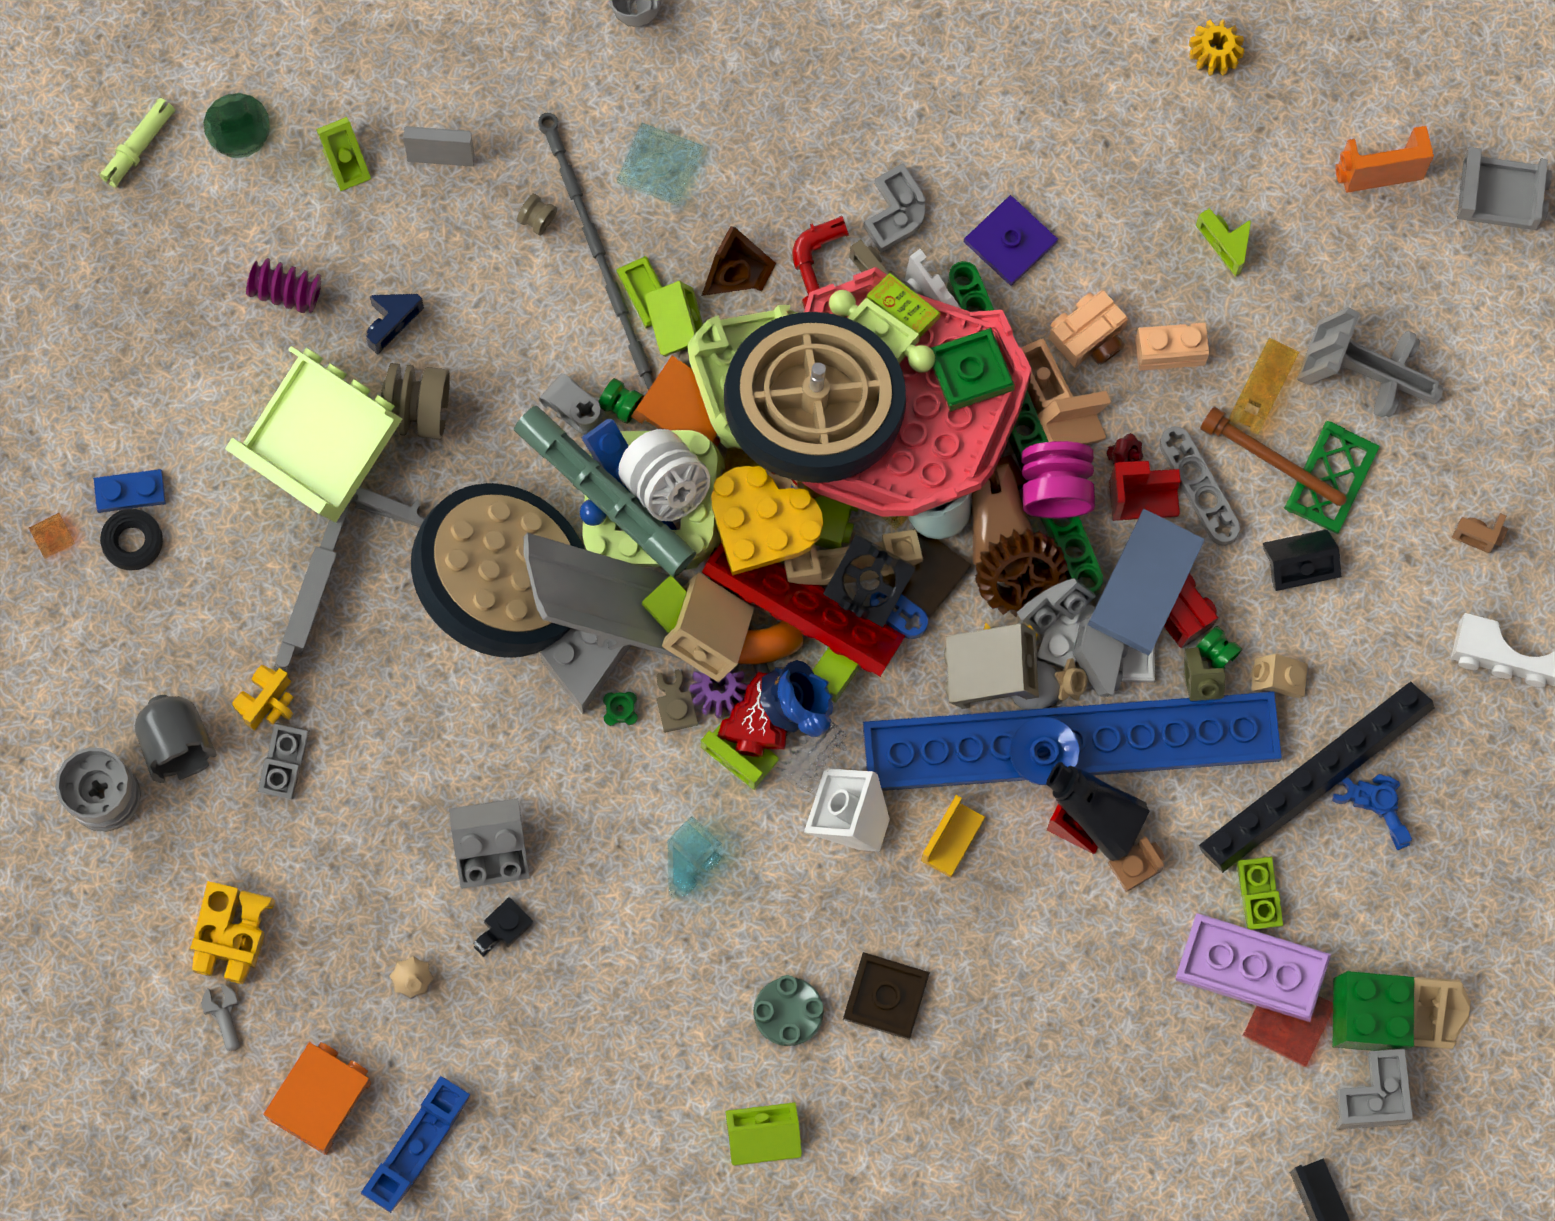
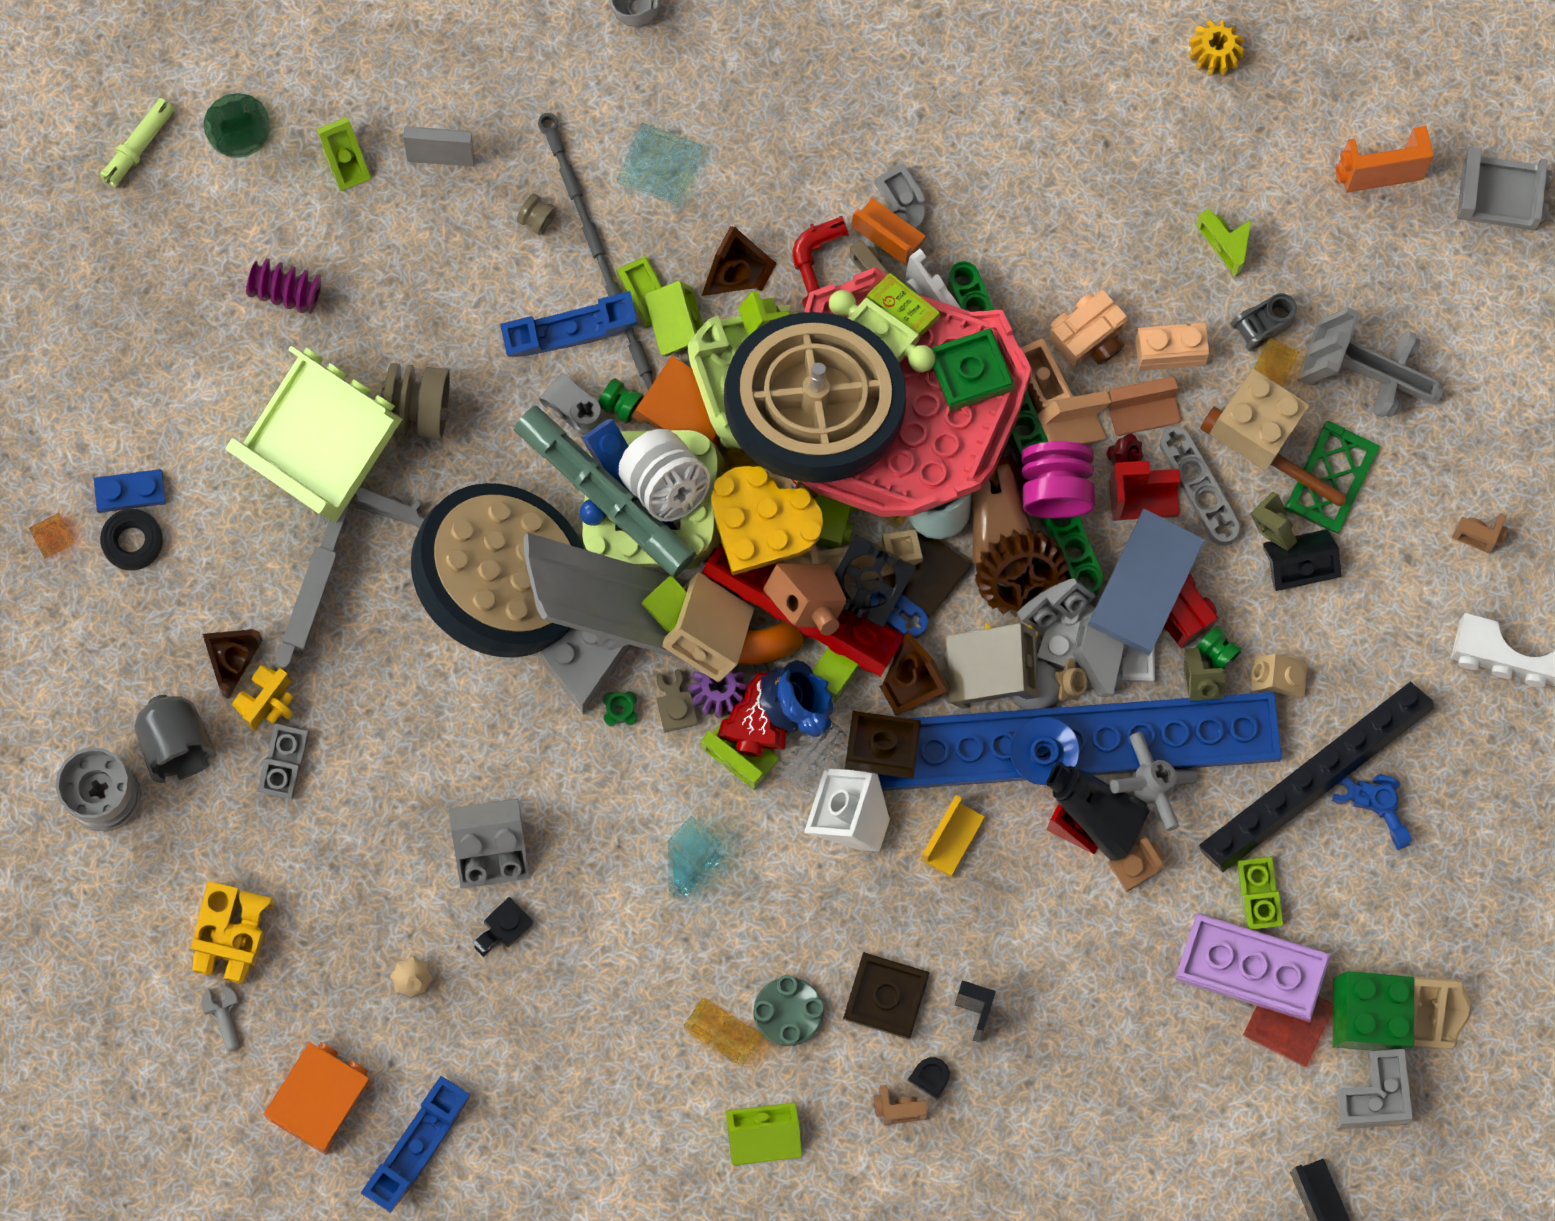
(231, 655): none -> reddish brown slope
(397, 313): dark blue slope -> none
(569, 328): none -> blue slope
(722, 1032): none -> clear yellow hinge
(758, 311): none -> lime panel
(807, 595): none -> nougat torso
(883, 744): none -> dark brown tile
(887, 231): none -> orange panel
(905, 1110): none -> medium nougat bracket
(912, 677): none -> reddish brown slope
(931, 1076): none -> black tile
(977, 1000): none -> black panel
(1010, 240): dark purple plate -> none
(1144, 406): none -> nougat panel
(1154, 781): none -> light grey bar
(1259, 419): none -> tan brick
(1260, 323): none -> dark grey piece
(1272, 521): none -> olive bracket

